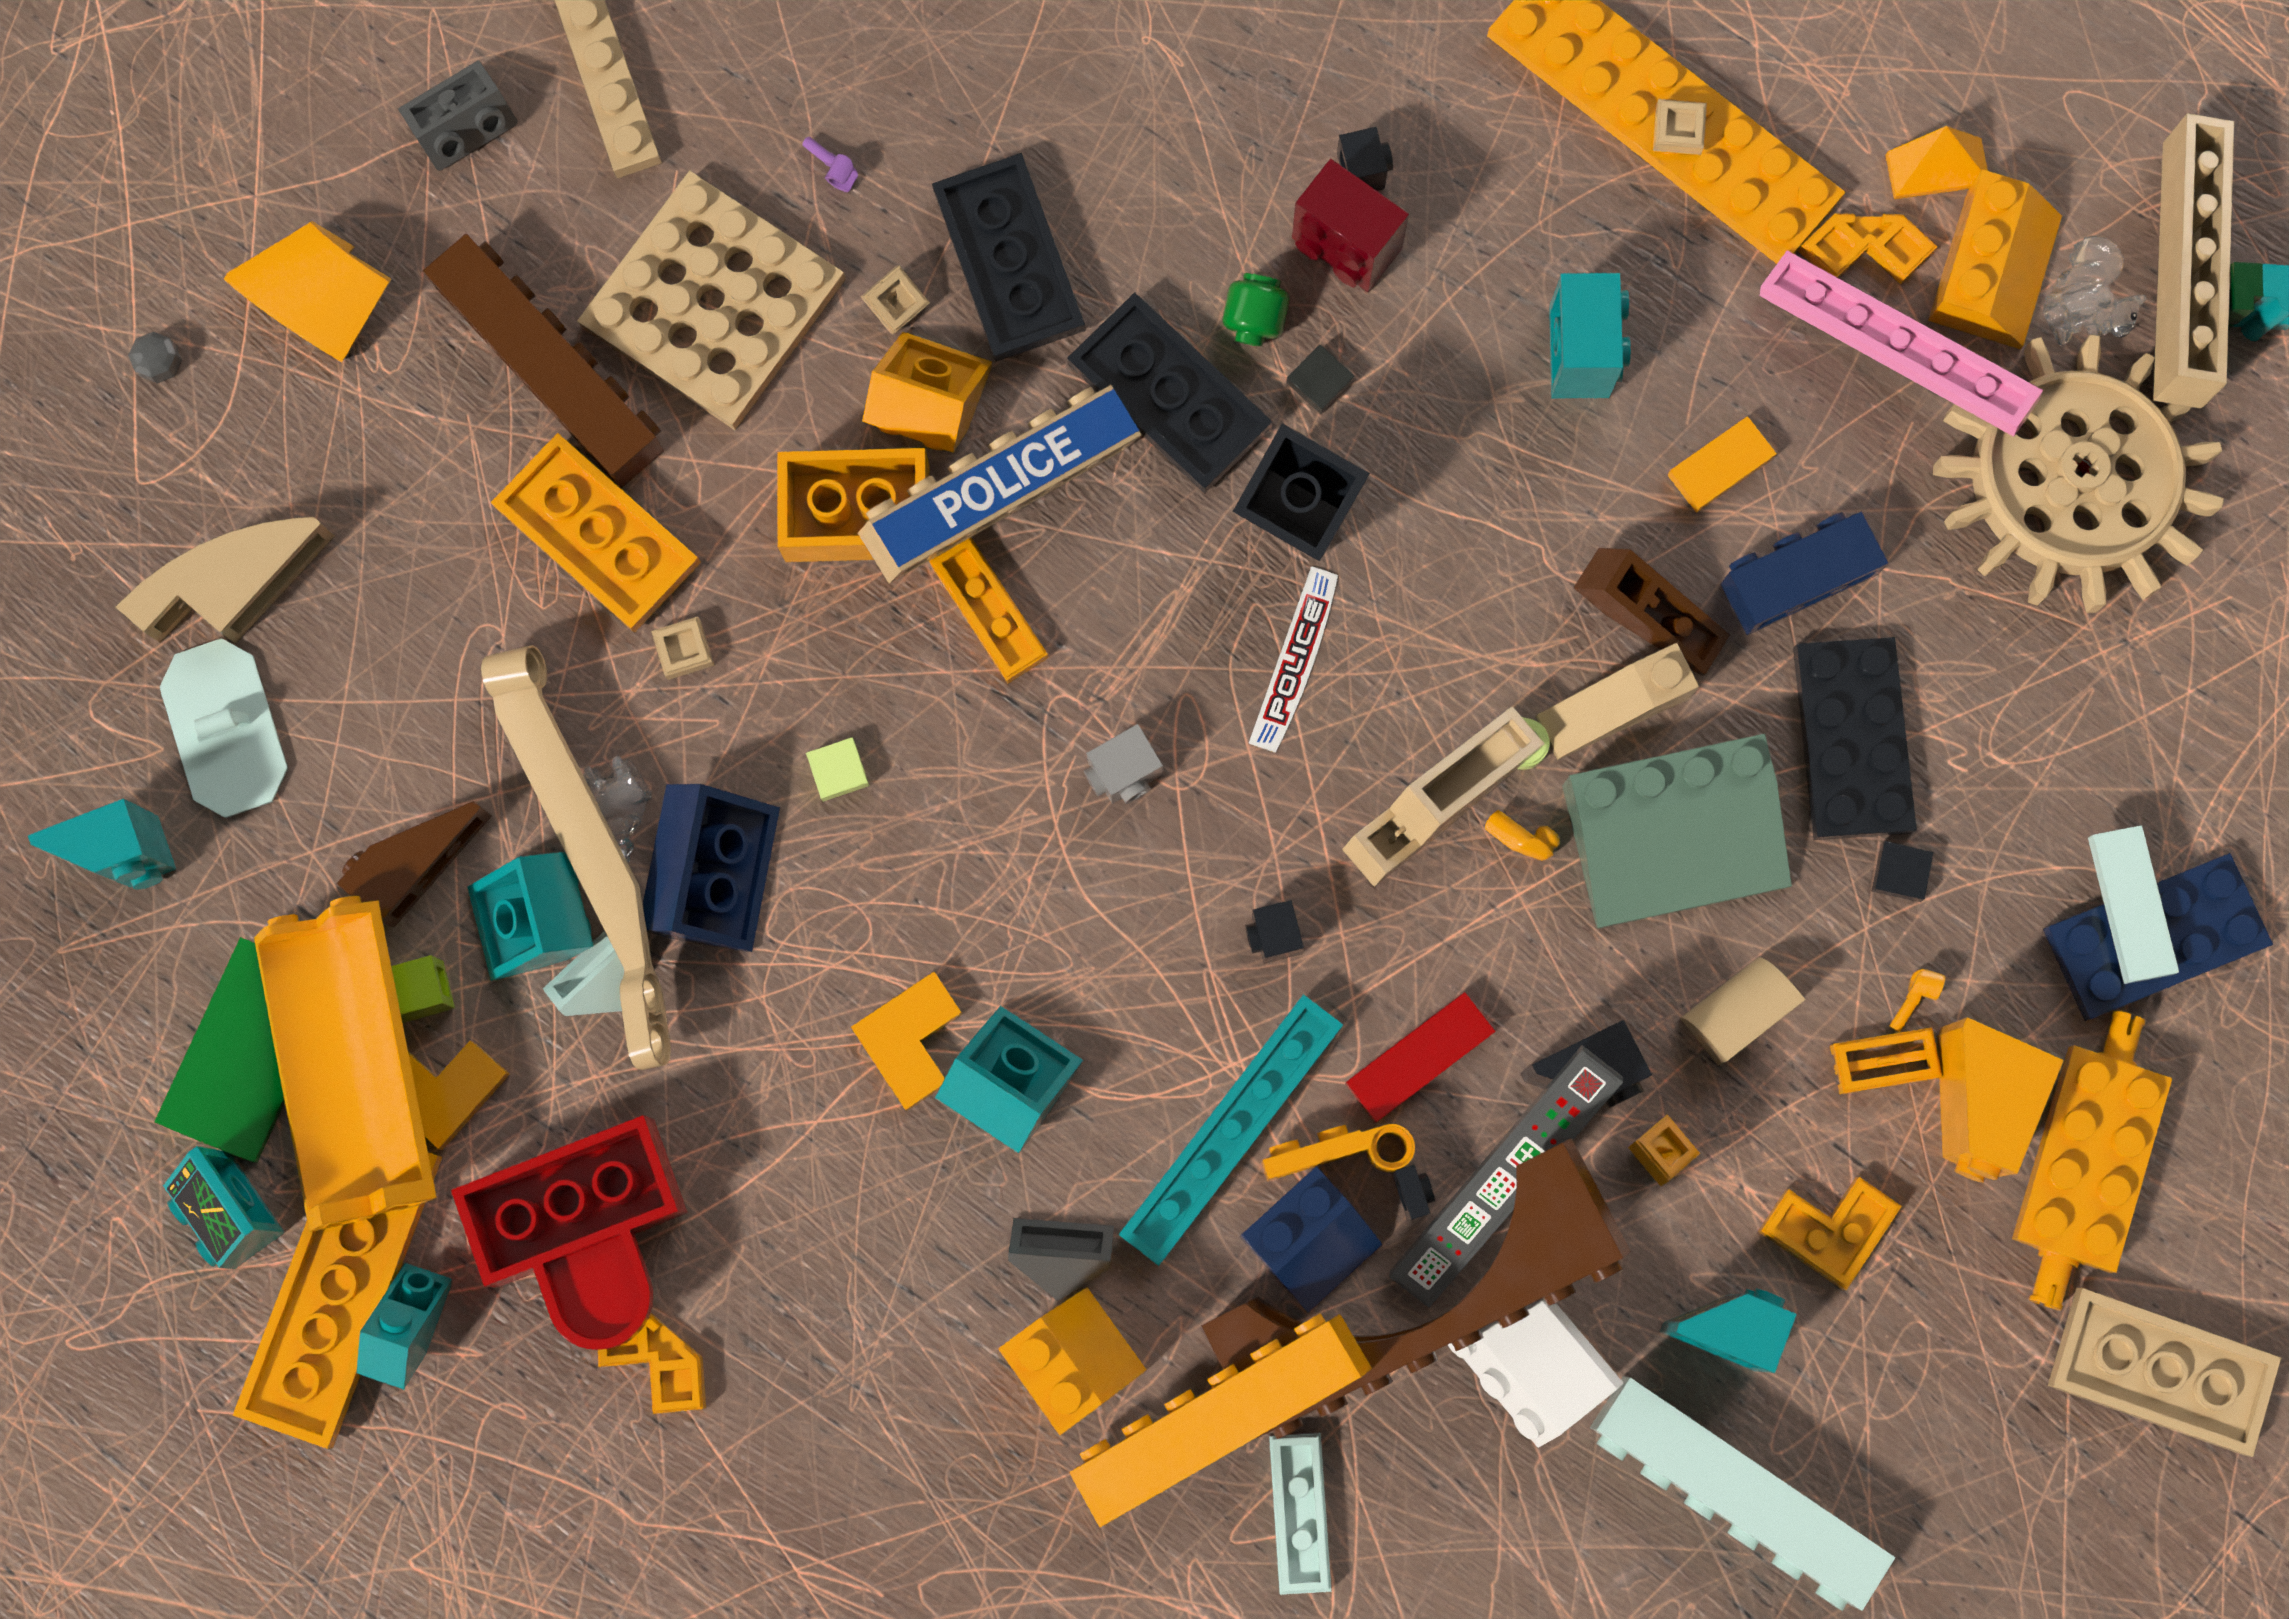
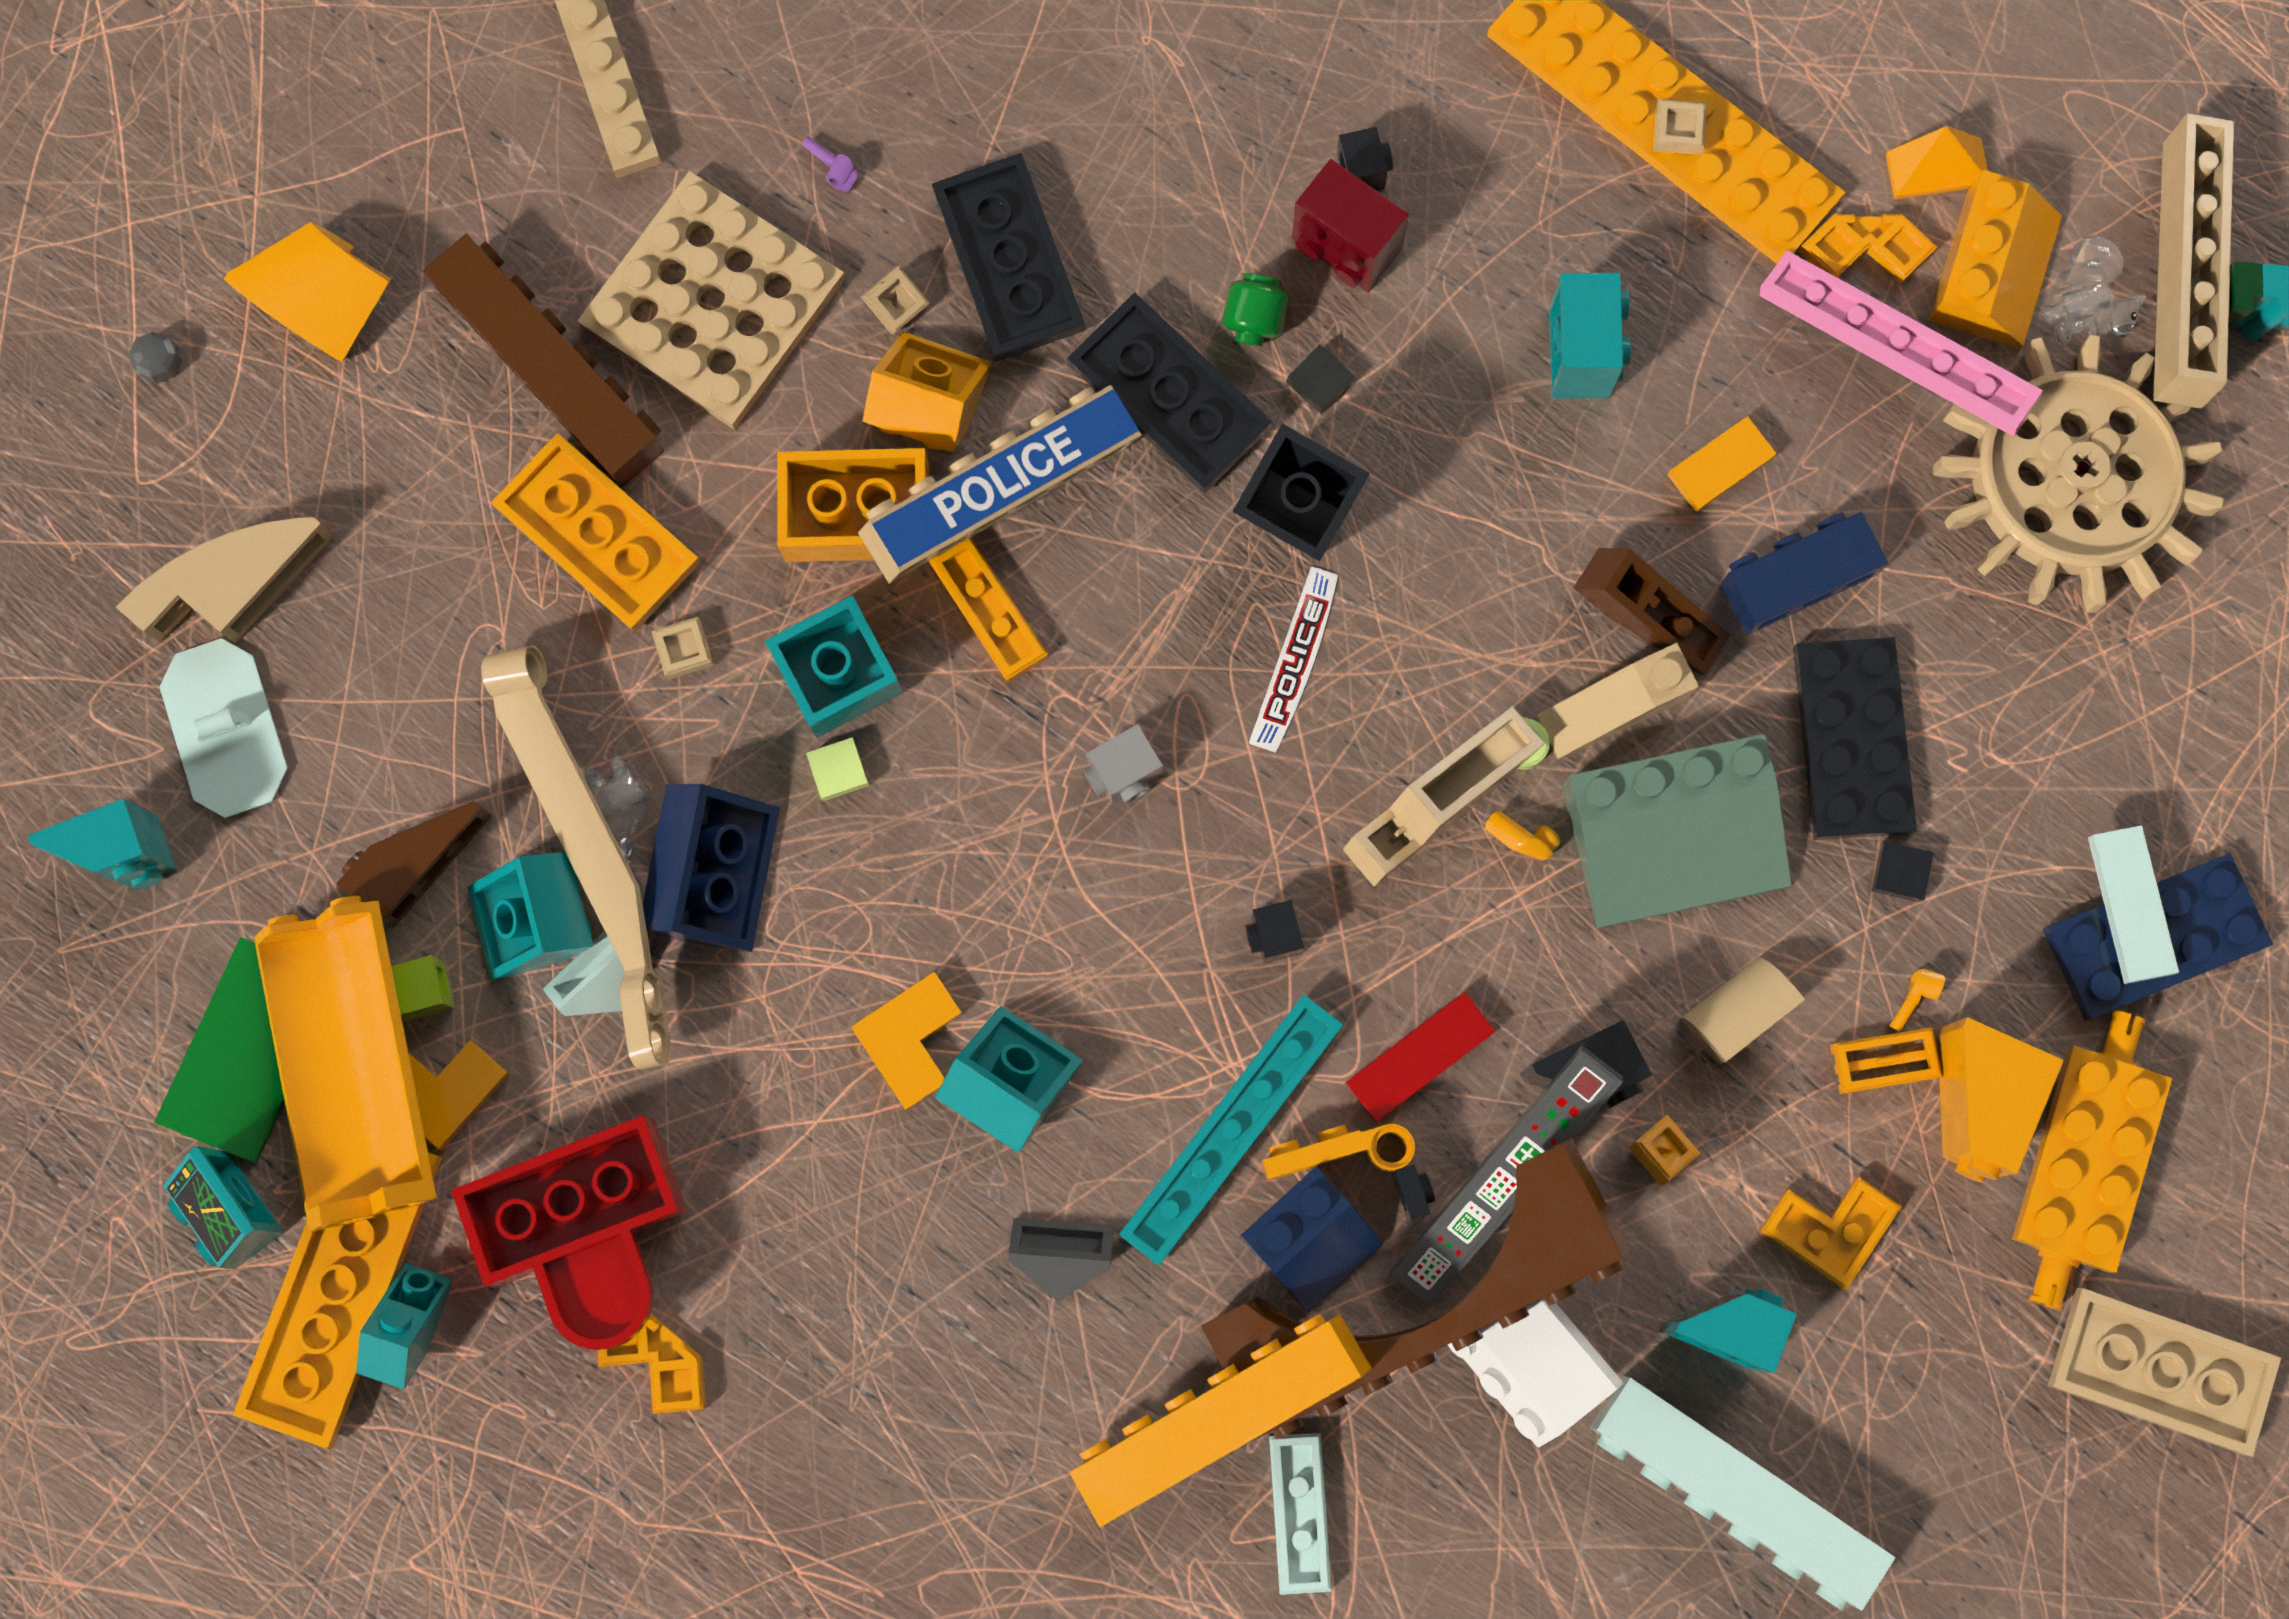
(458, 115): dark grey bracket -> none
(834, 666): none -> teal brick
(1072, 1360): light orange slope -> none

